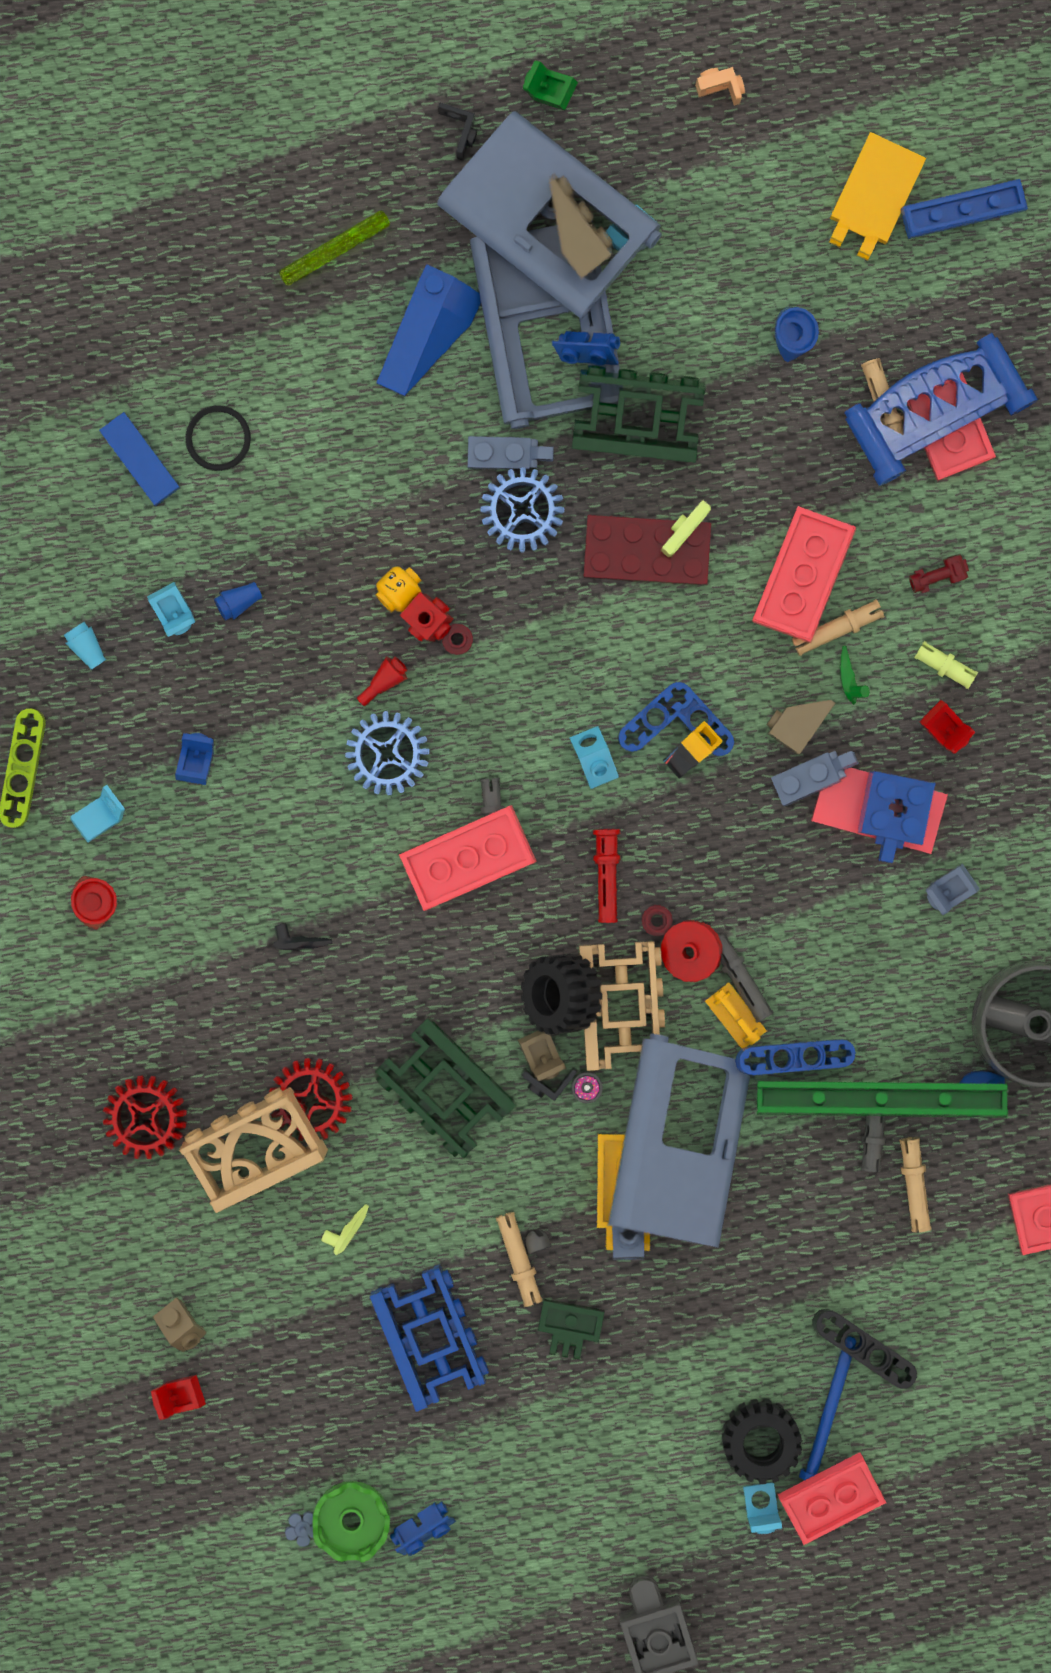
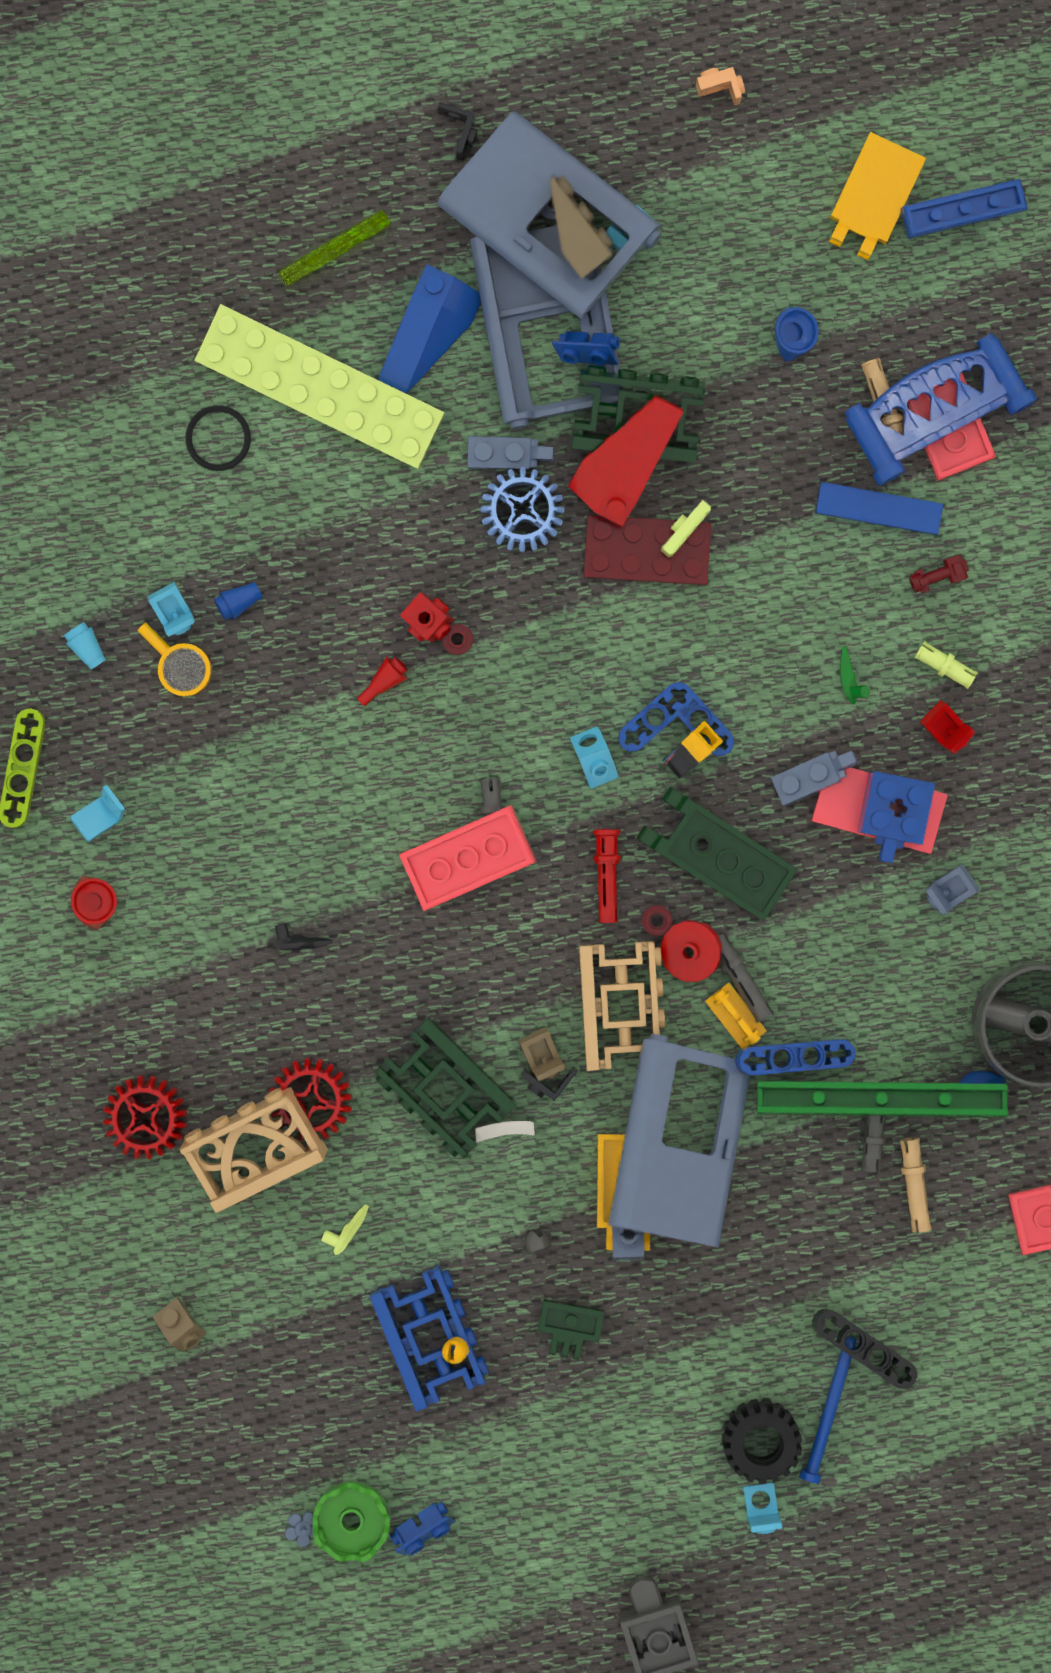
(139, 459): blue tile -> none
(177, 1396): red bracket -> none
(182, 668): none -> piece
(195, 758): blue bracket -> none
(319, 386): none -> yellowish green plate
(364, 738): light blue gear -> none
(398, 588): yellow head -> none
(460, 1353): none -> yellow hinge
(504, 1128): none -> white sticker
(519, 1259): tan pin -> none
(549, 86): green bracket -> none
(561, 993): black tyre -> none
(586, 1087): tile -> none
(620, 468): none -> red wedge
(730, 863): none -> dark green hinge
(798, 724): dark tan slope -> none
(804, 574): coral tile -> none
(831, 1498): coral tile -> none
(840, 626): tan pin -> none
(879, 508): none -> blue tile

